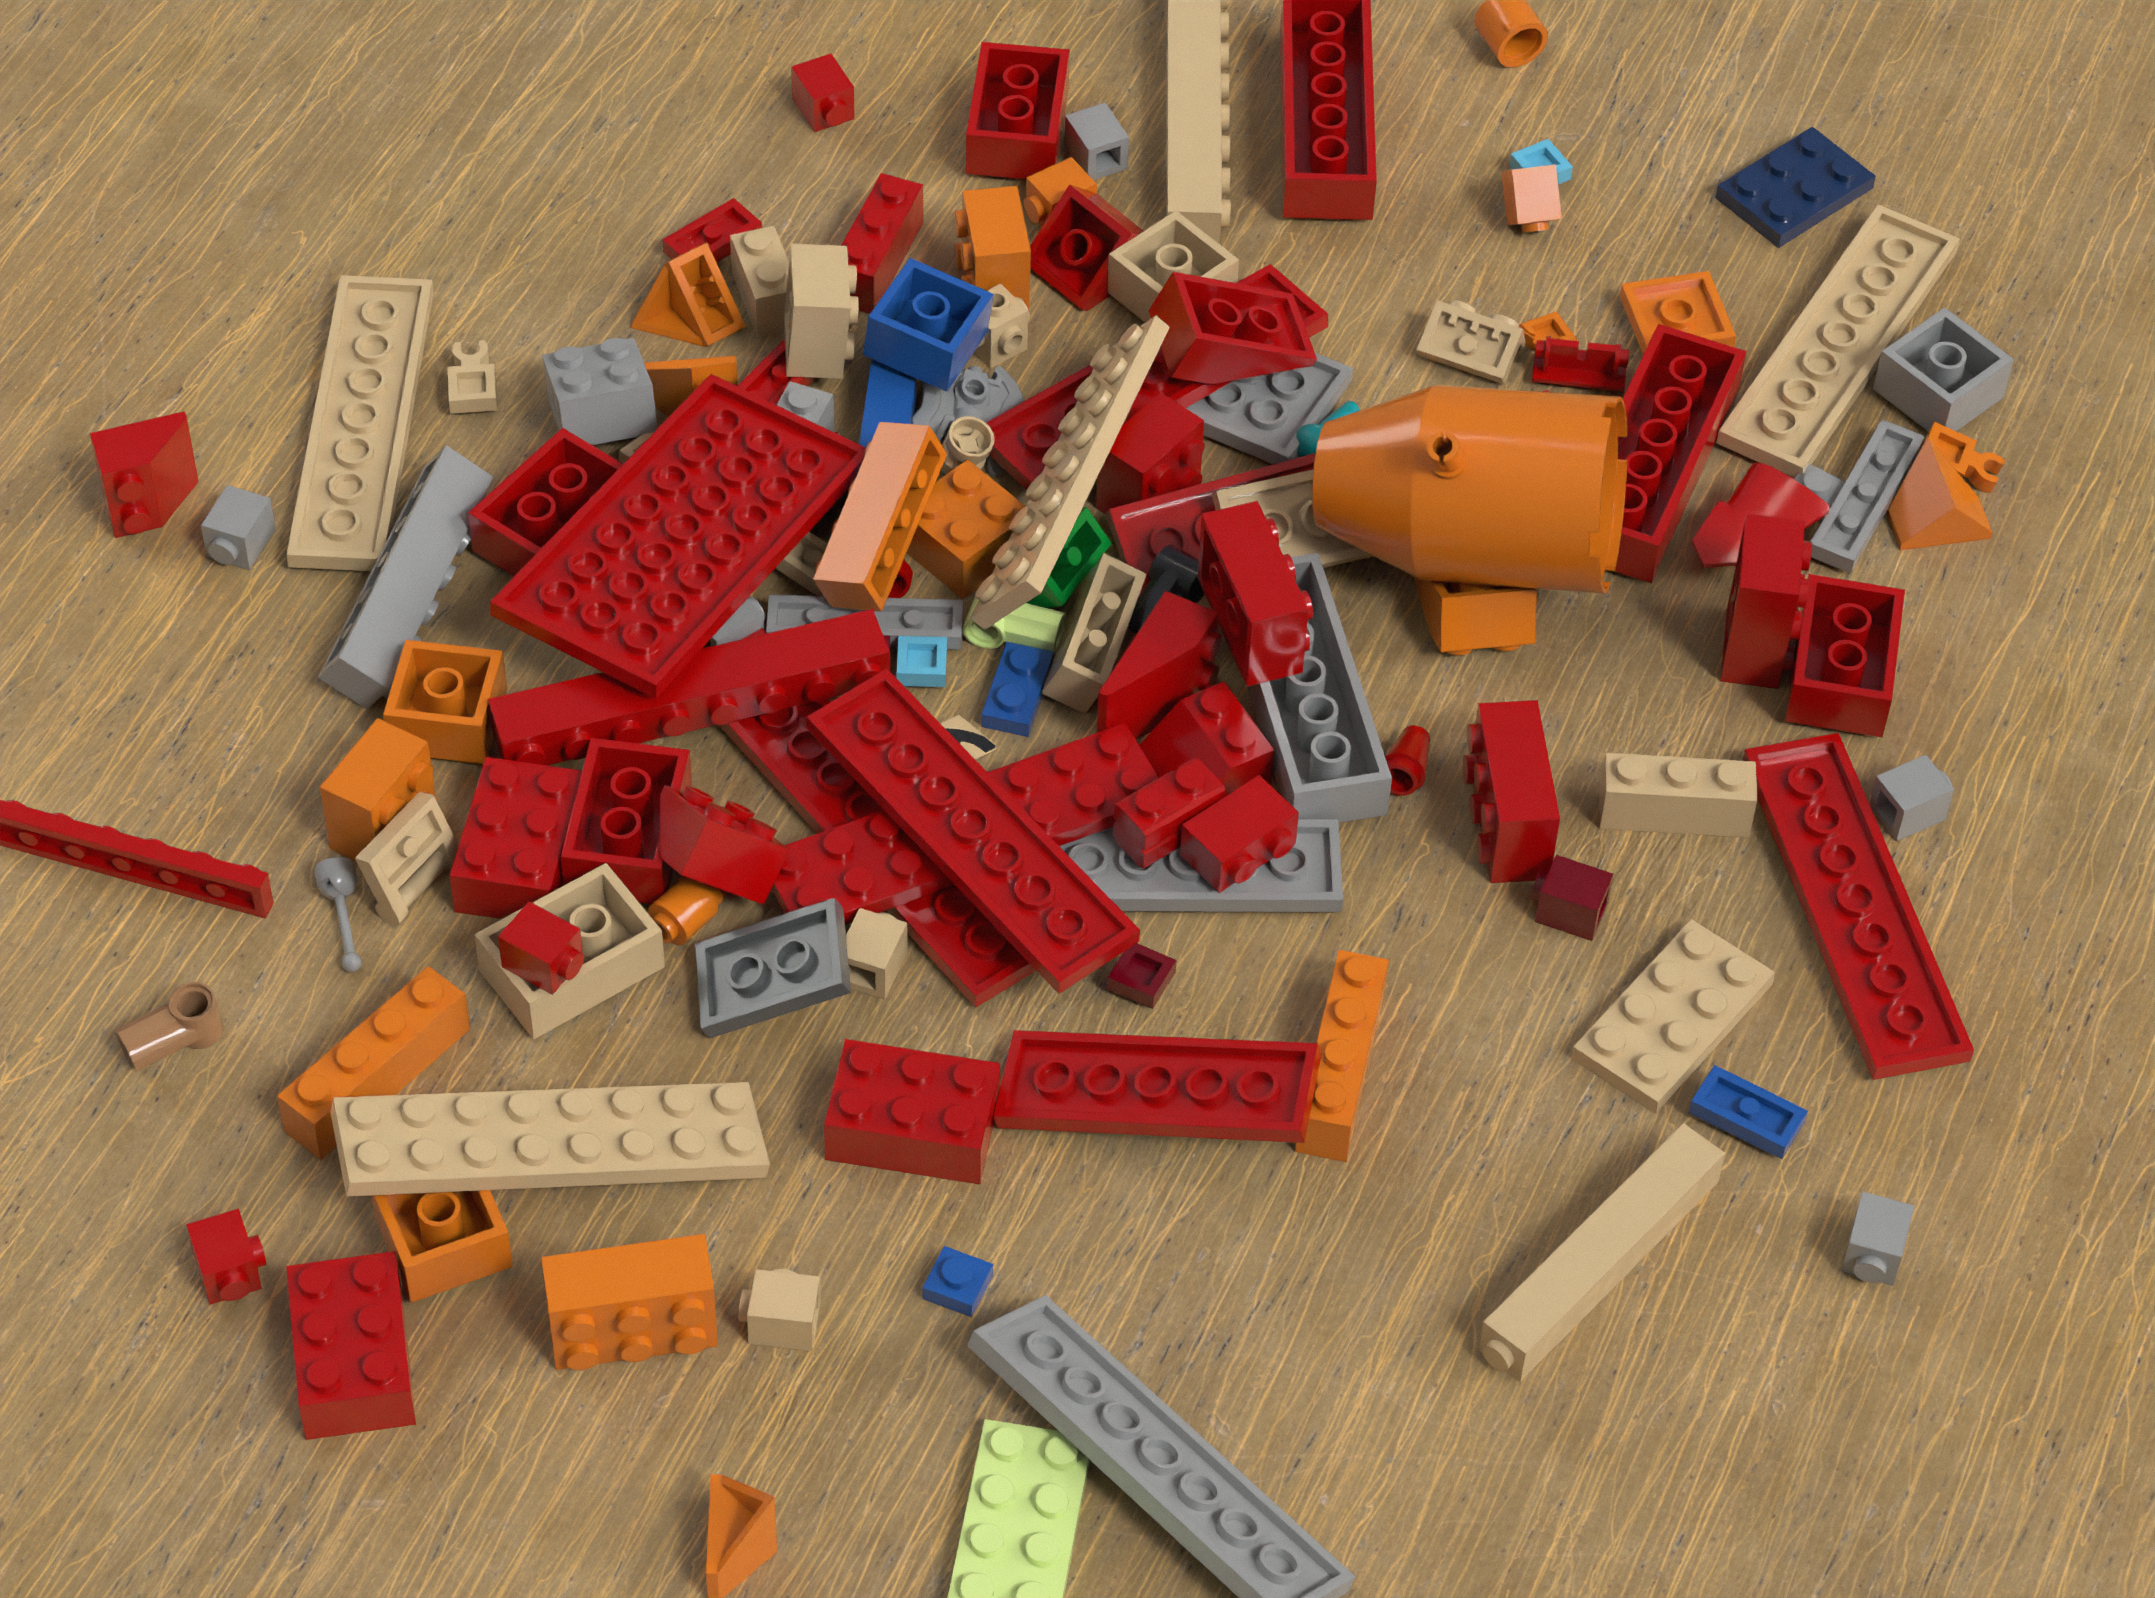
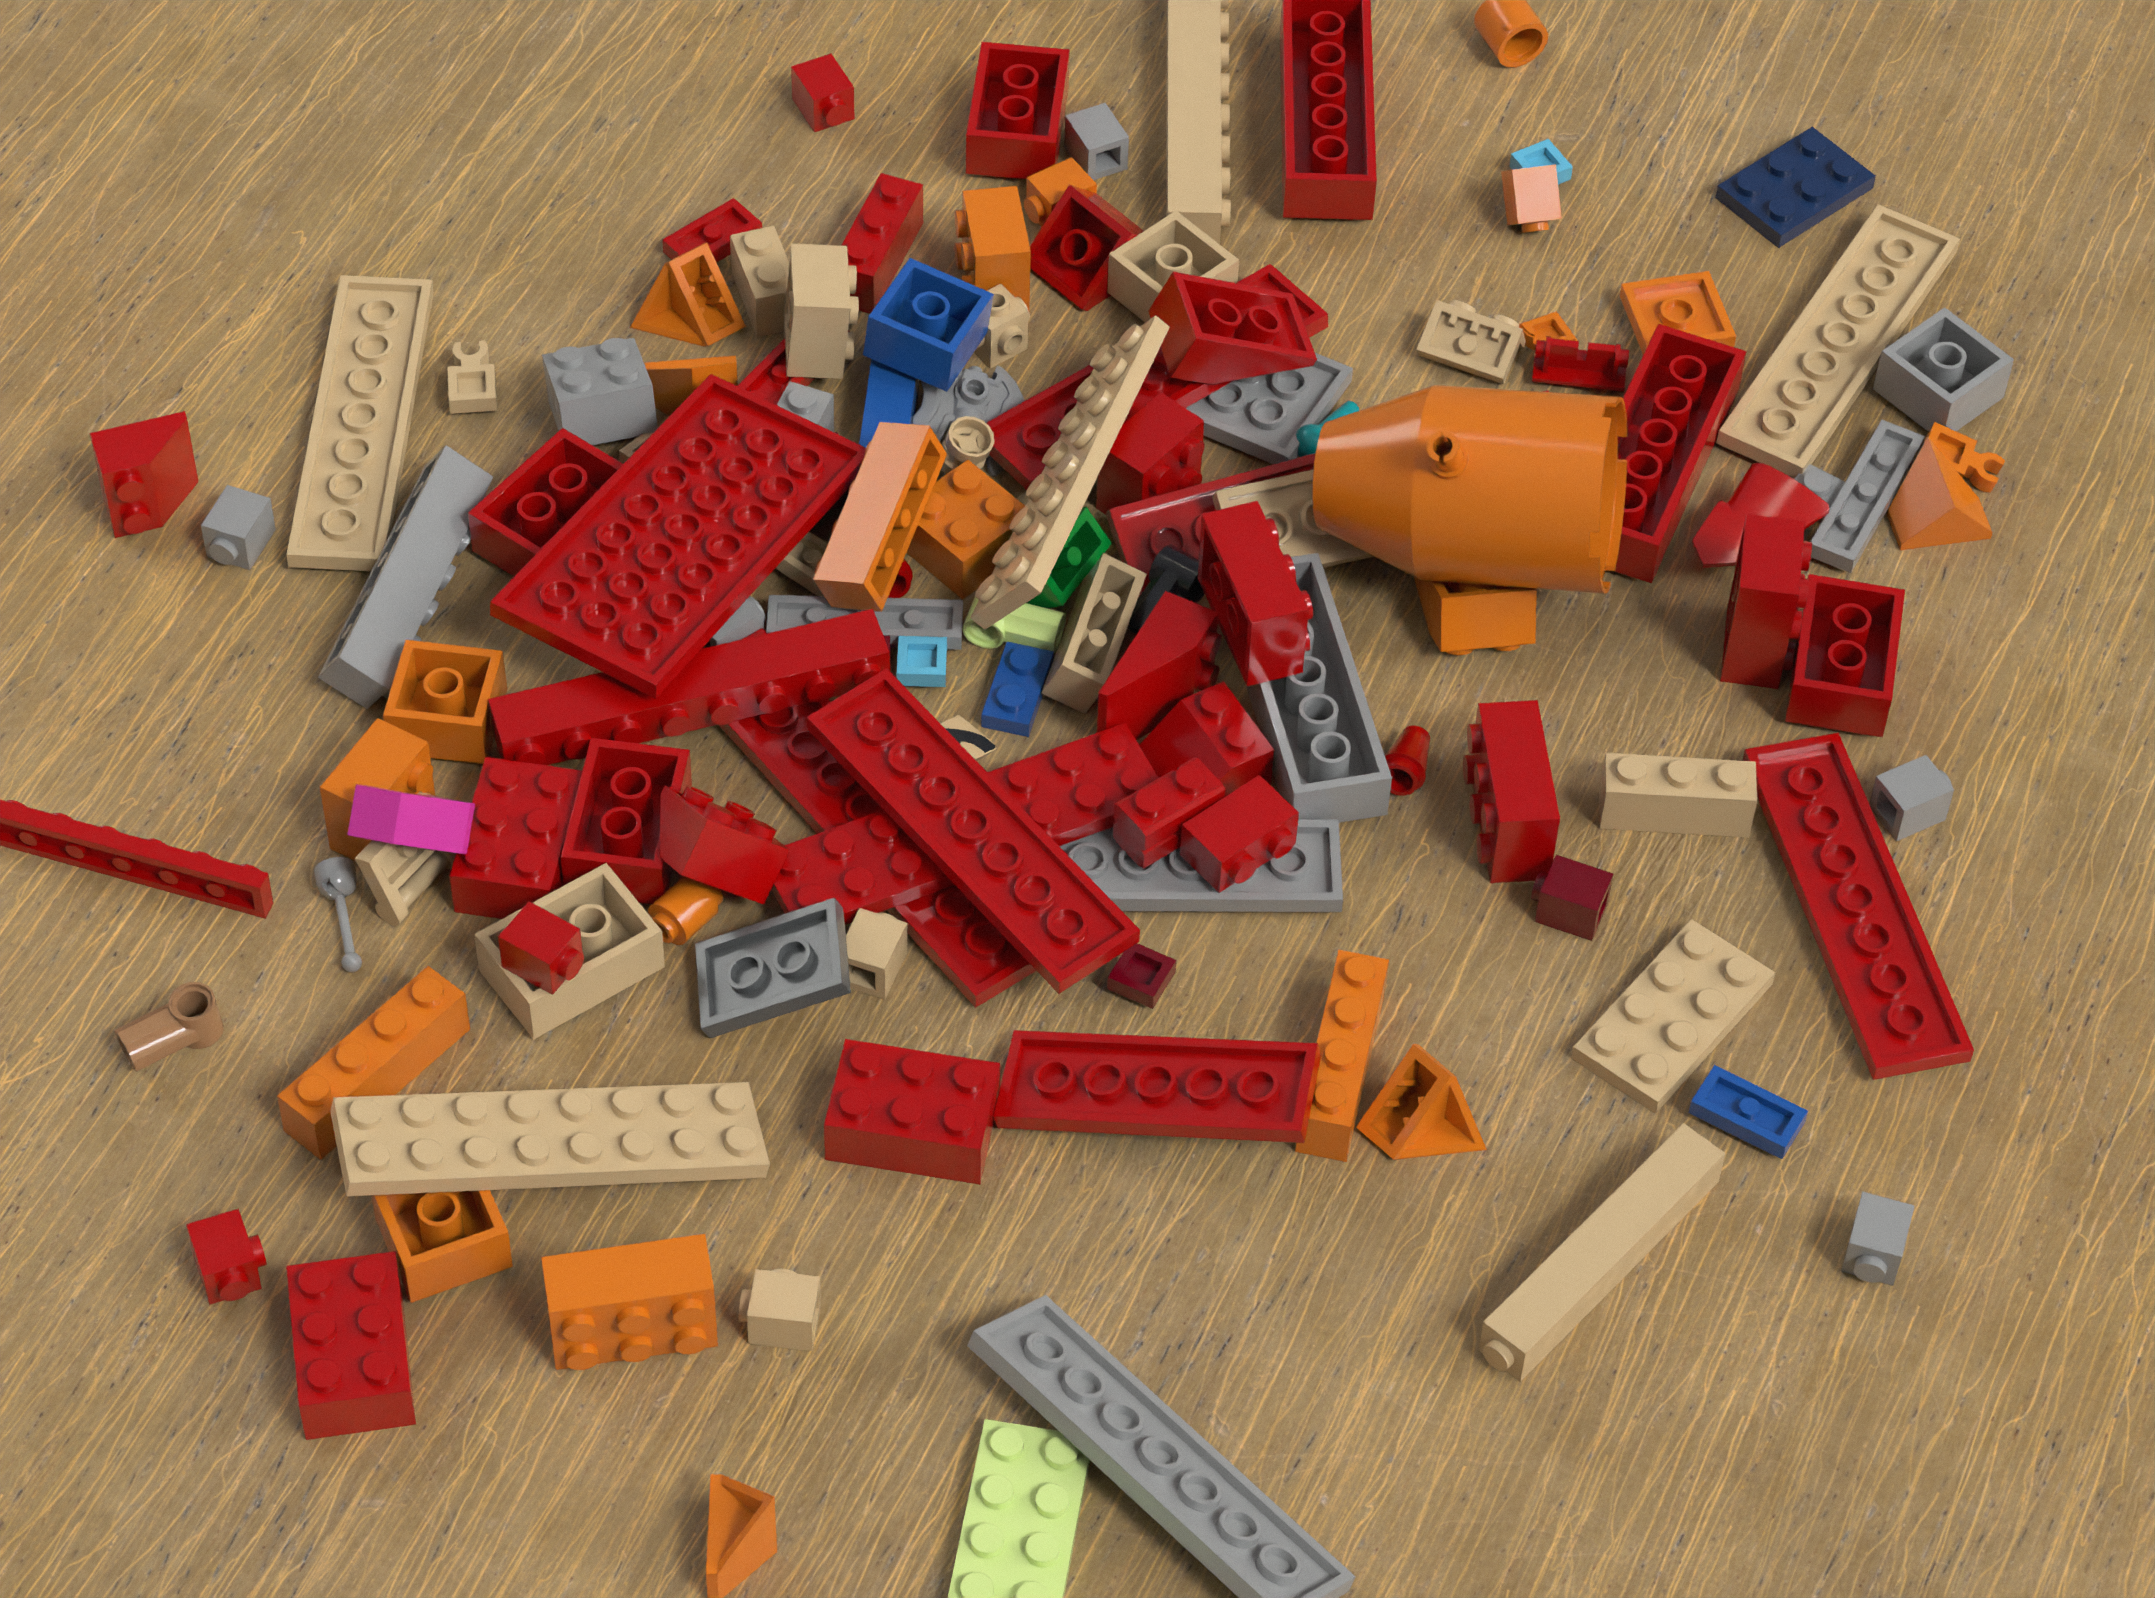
(411, 819): none -> dark pink slope
(957, 1281): blue plate -> none
(1421, 1112): none -> orange slope

